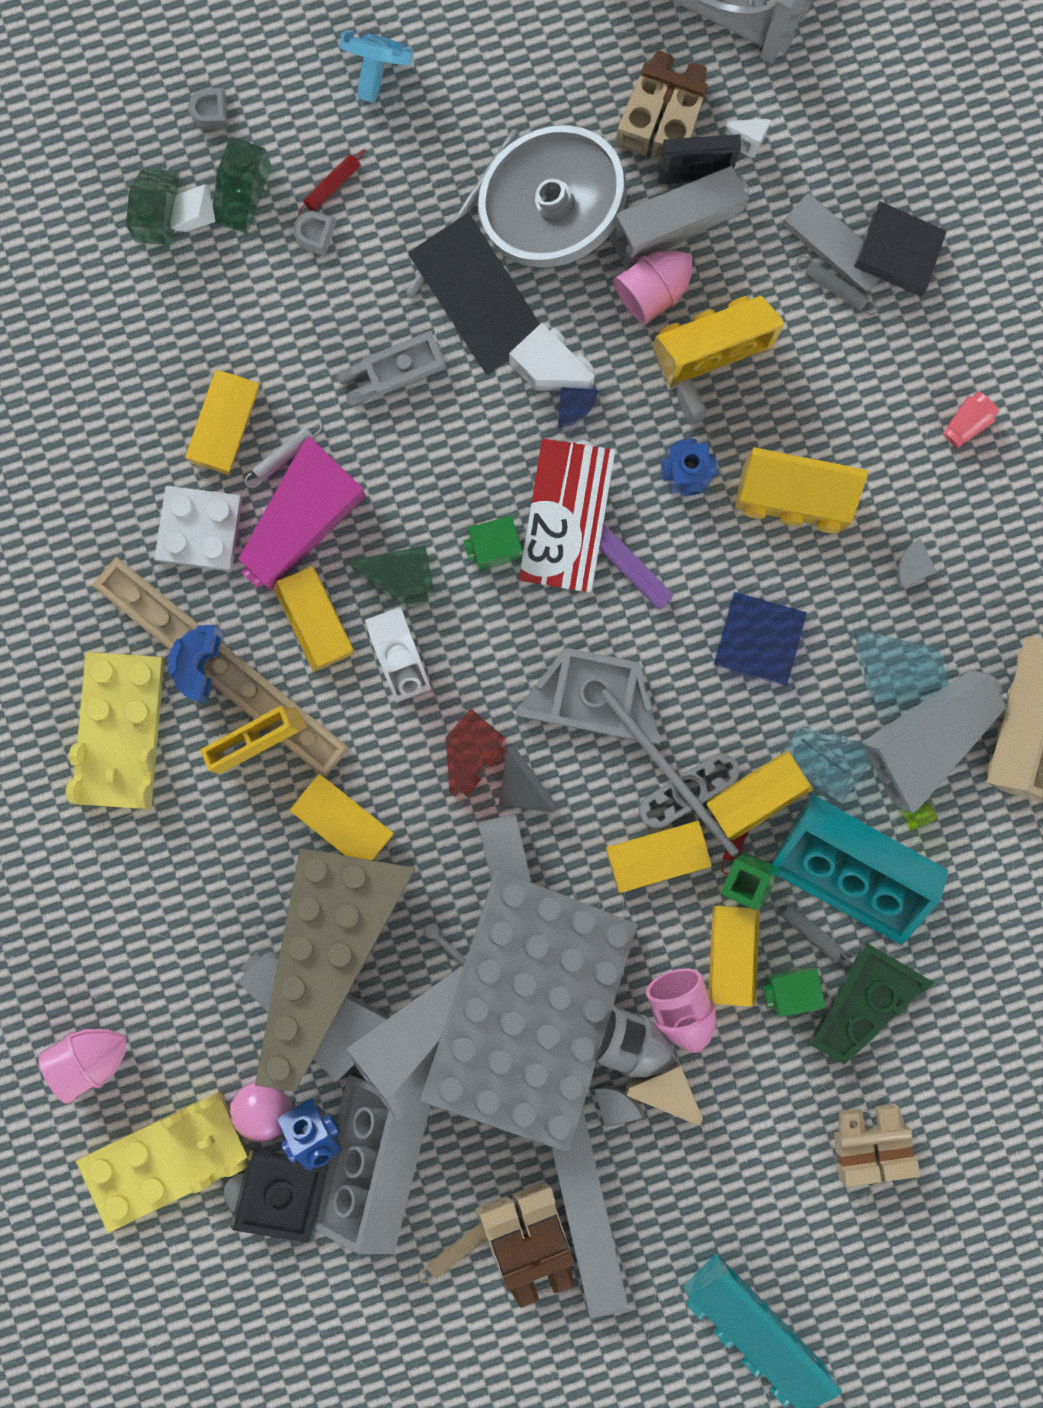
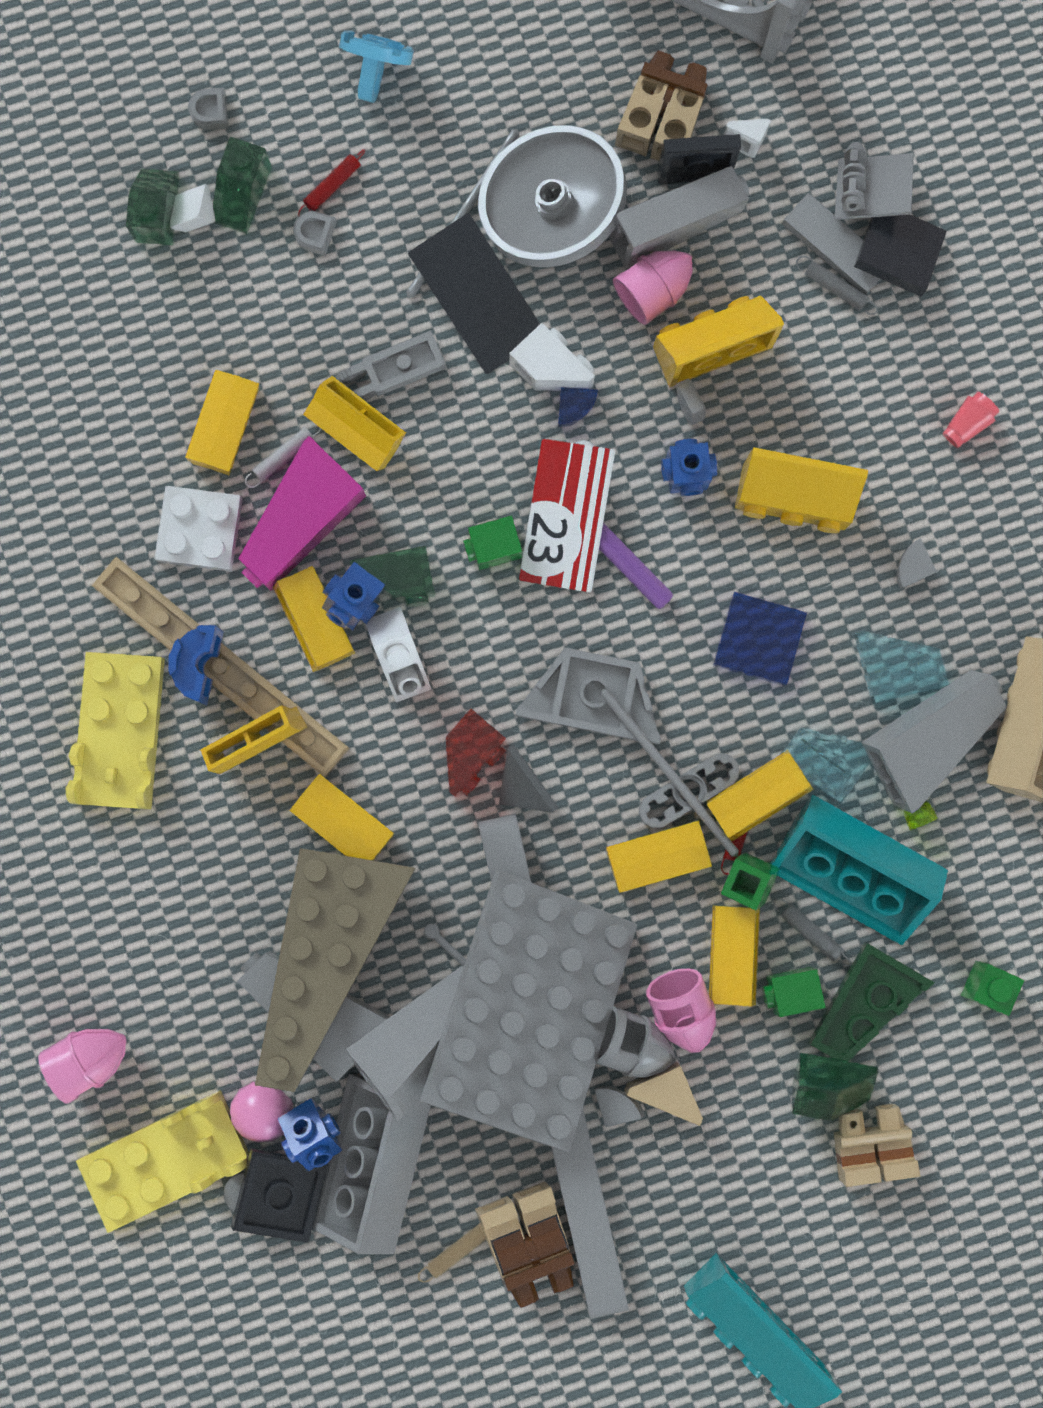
(352, 597): none -> blue brick
(354, 423): none -> yellow piece
(830, 1087): none -> clear green slope
(873, 184): none -> light grey hinge
(992, 988): none -> green brick

